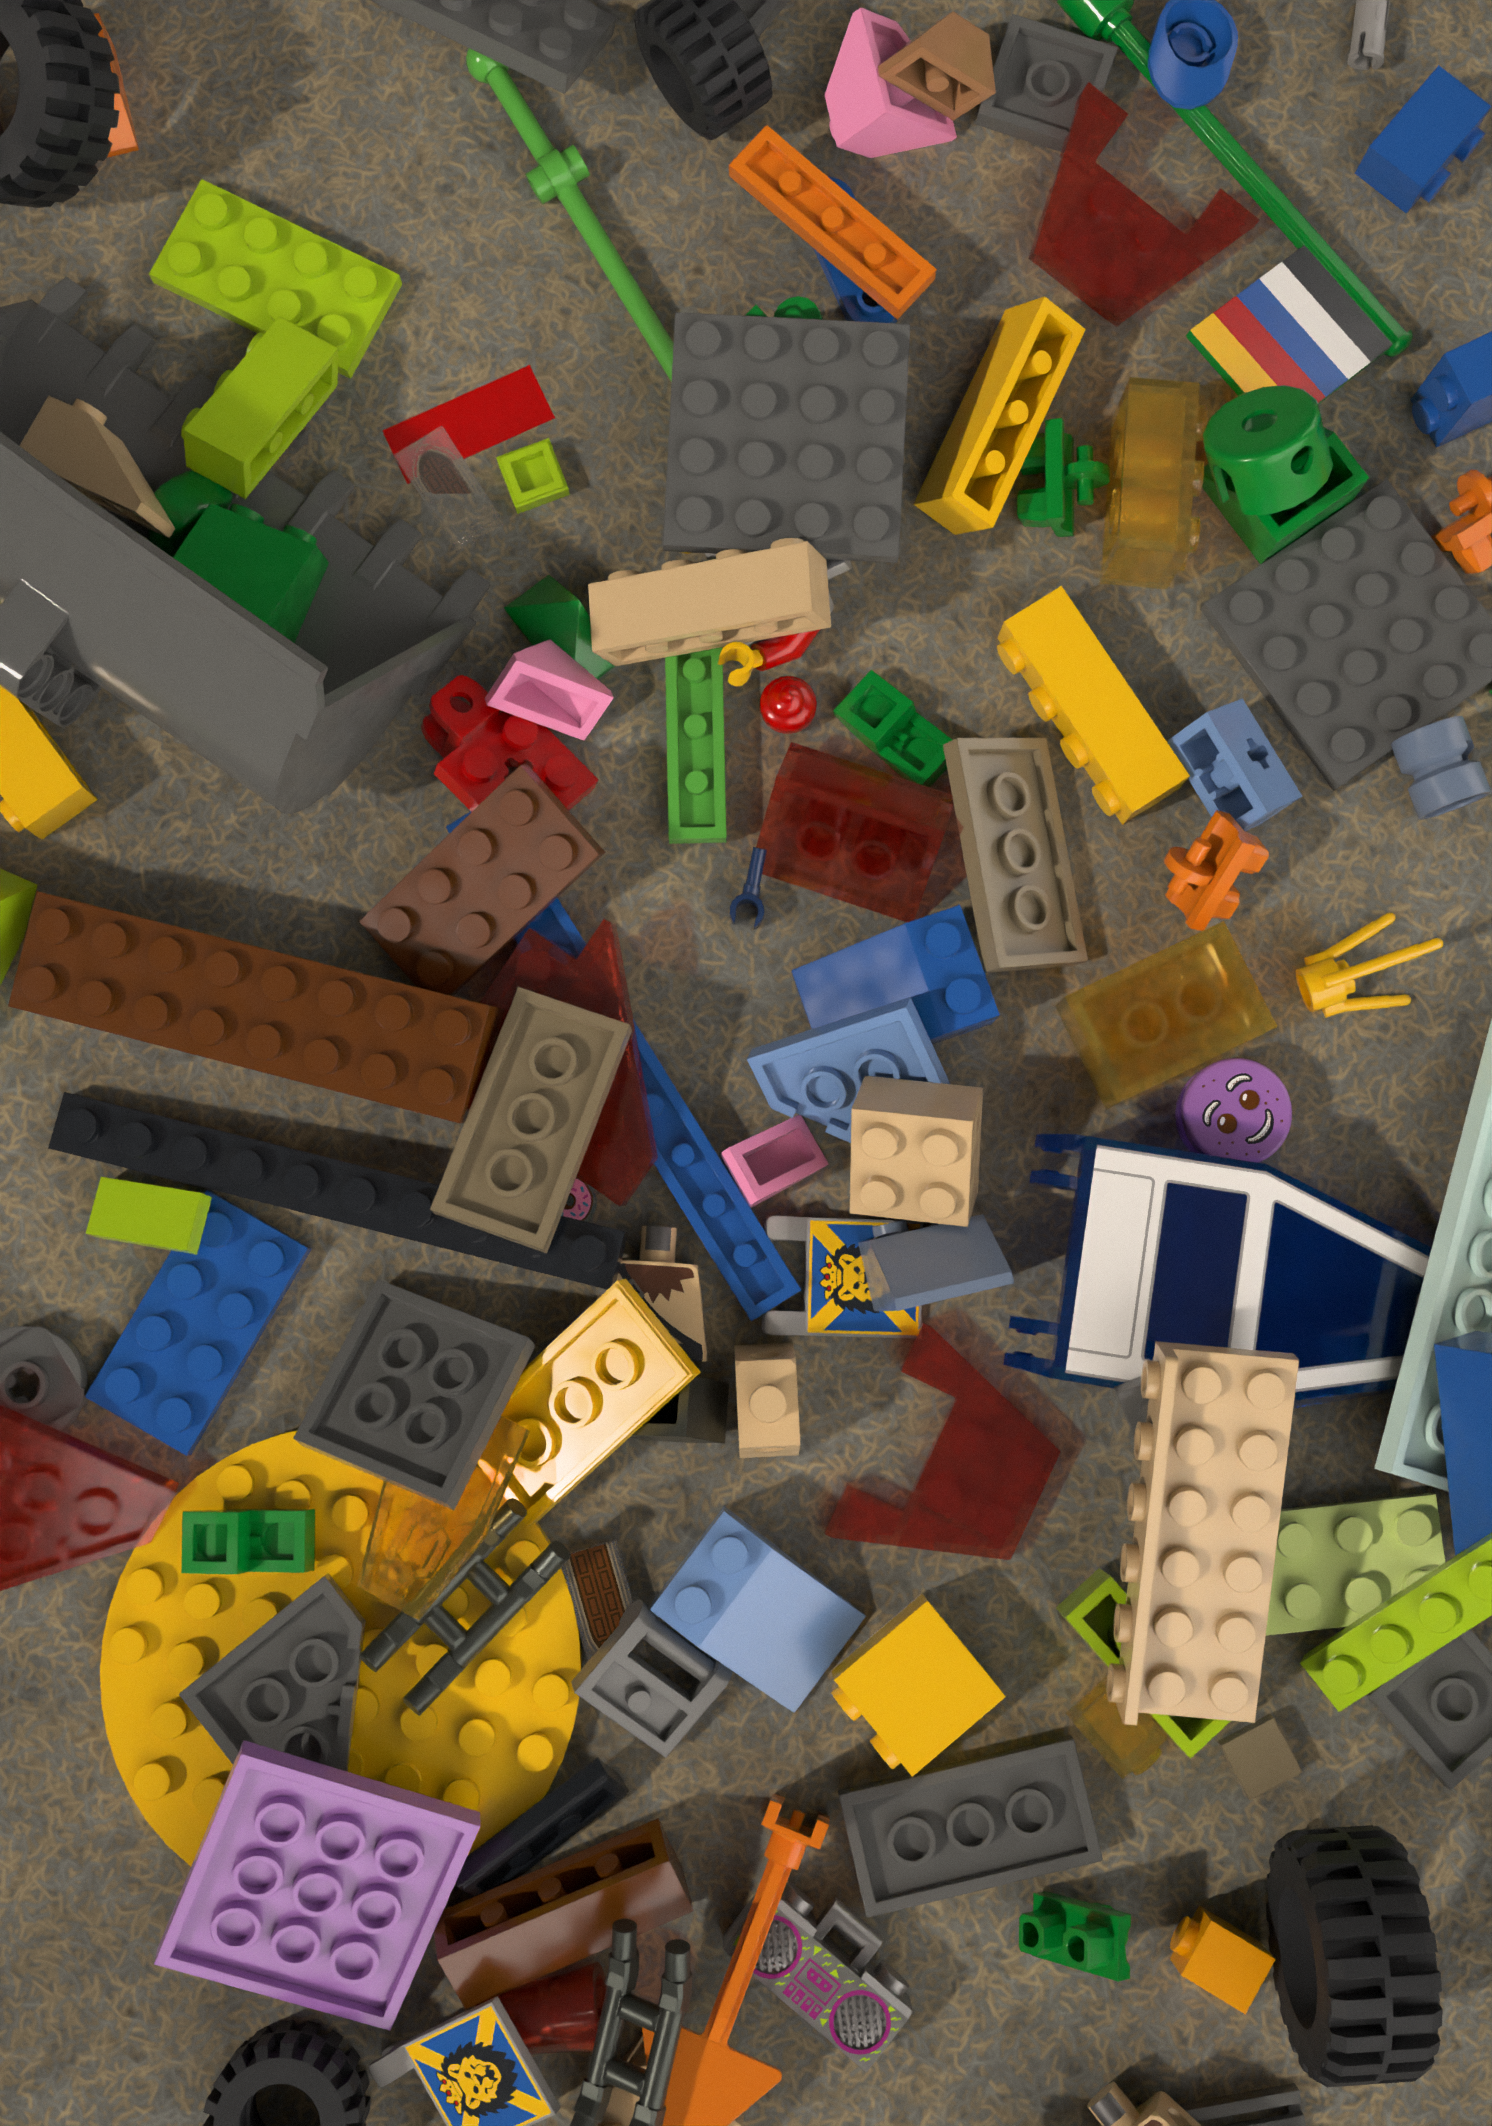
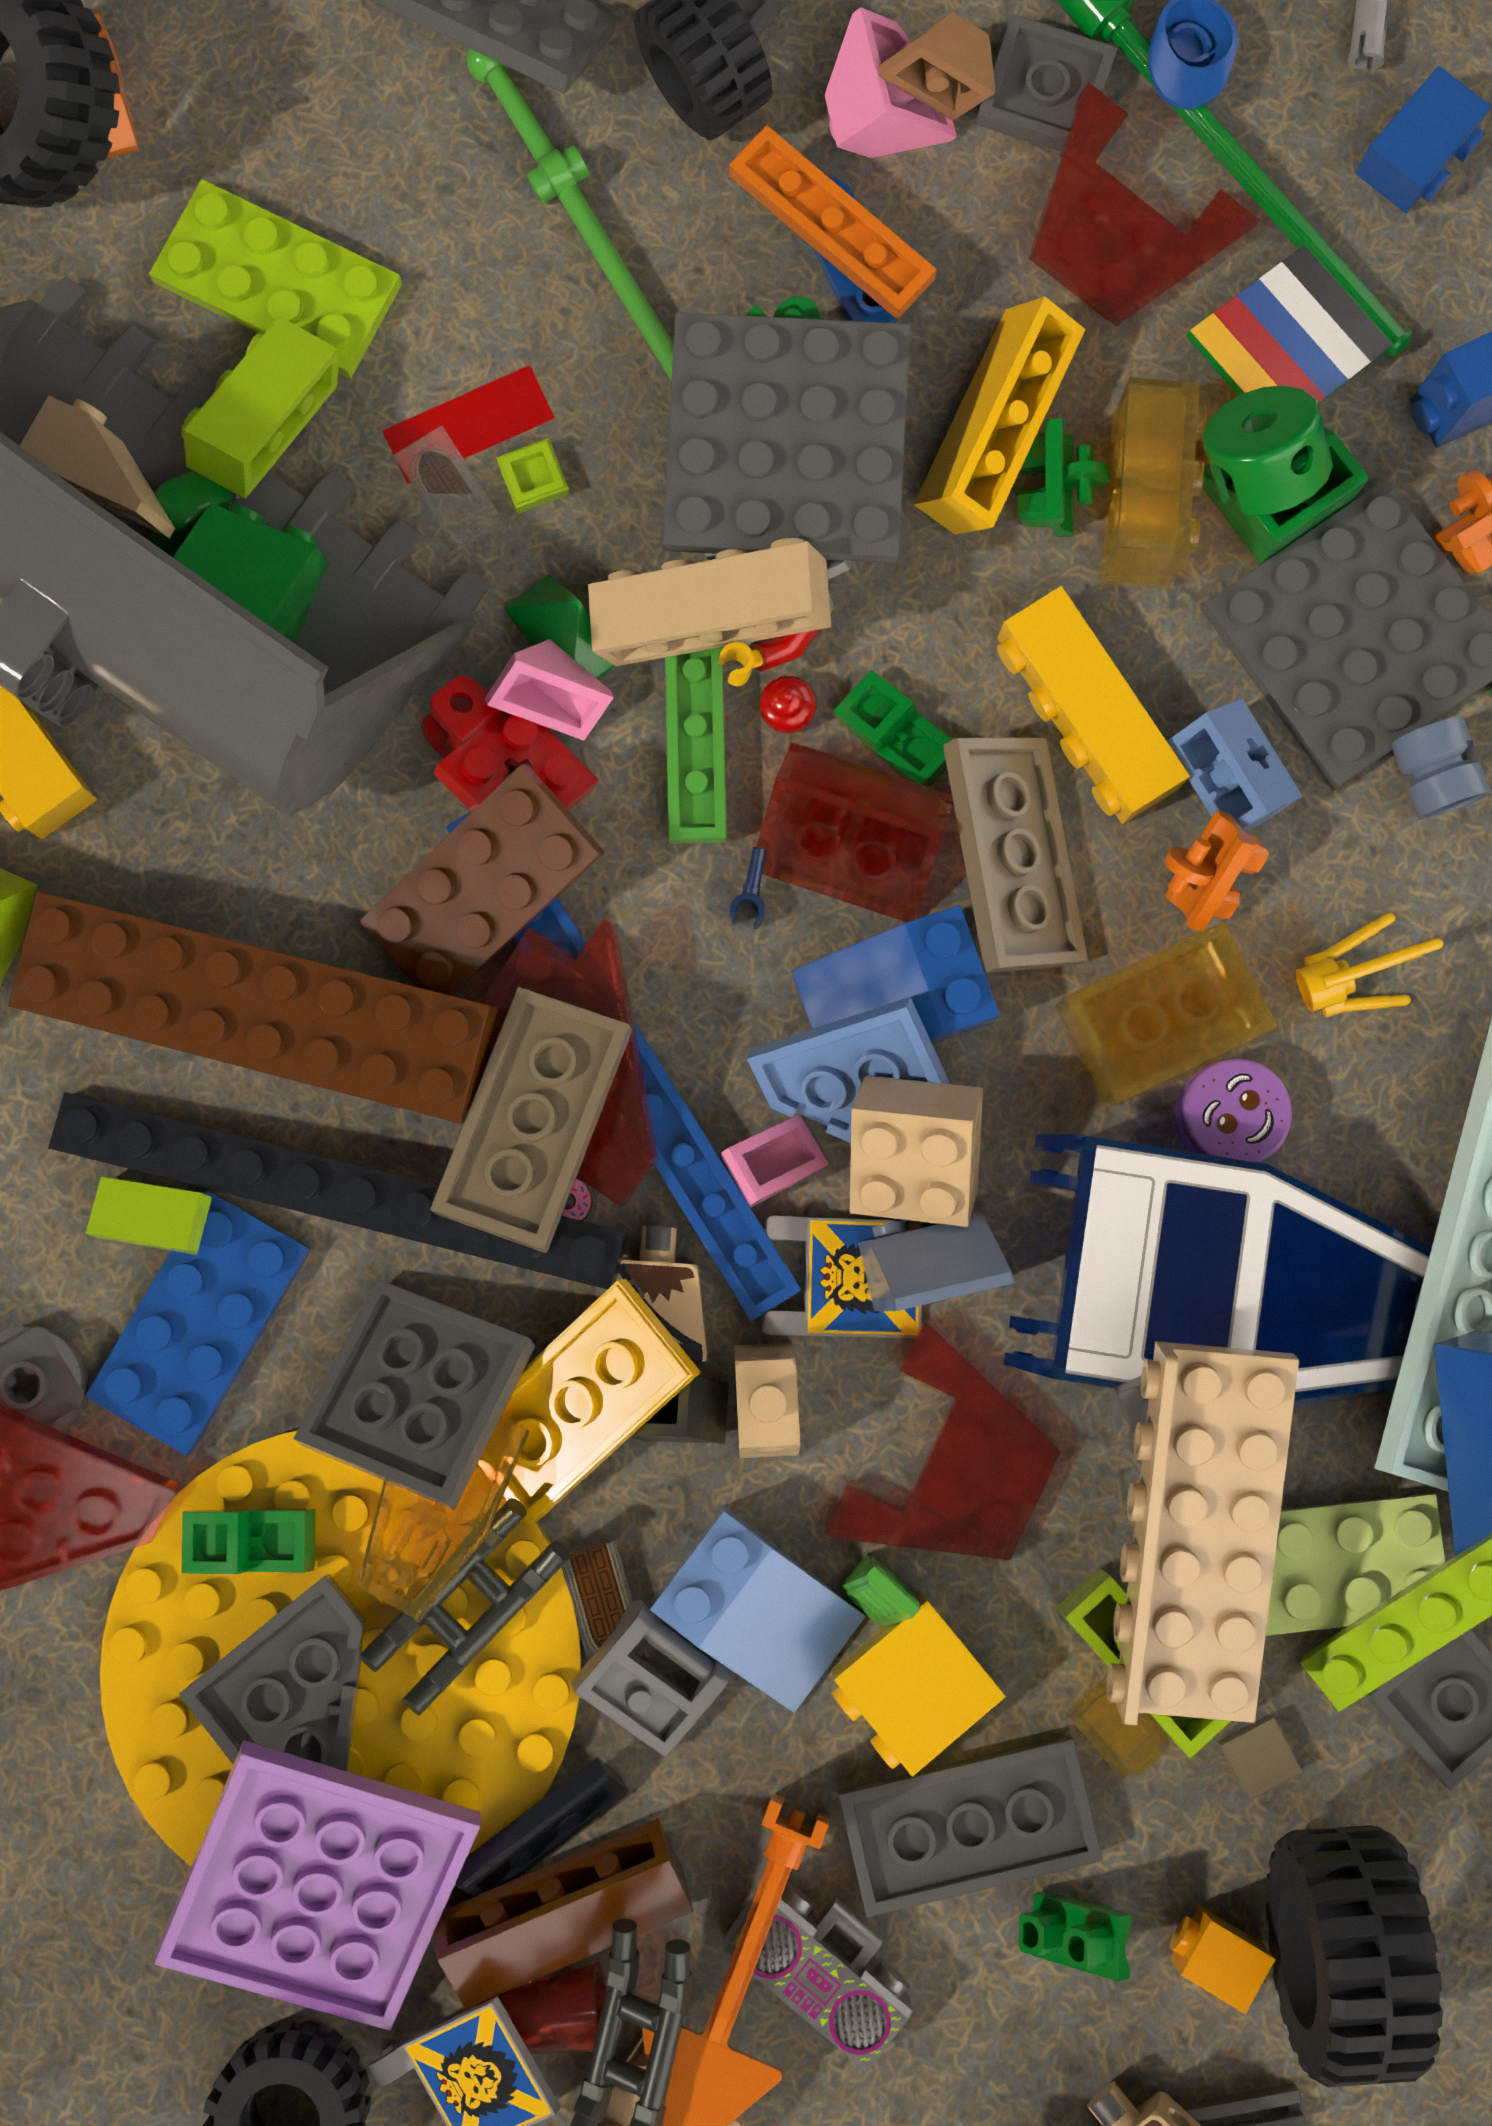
(879, 1593): none -> bright green slope

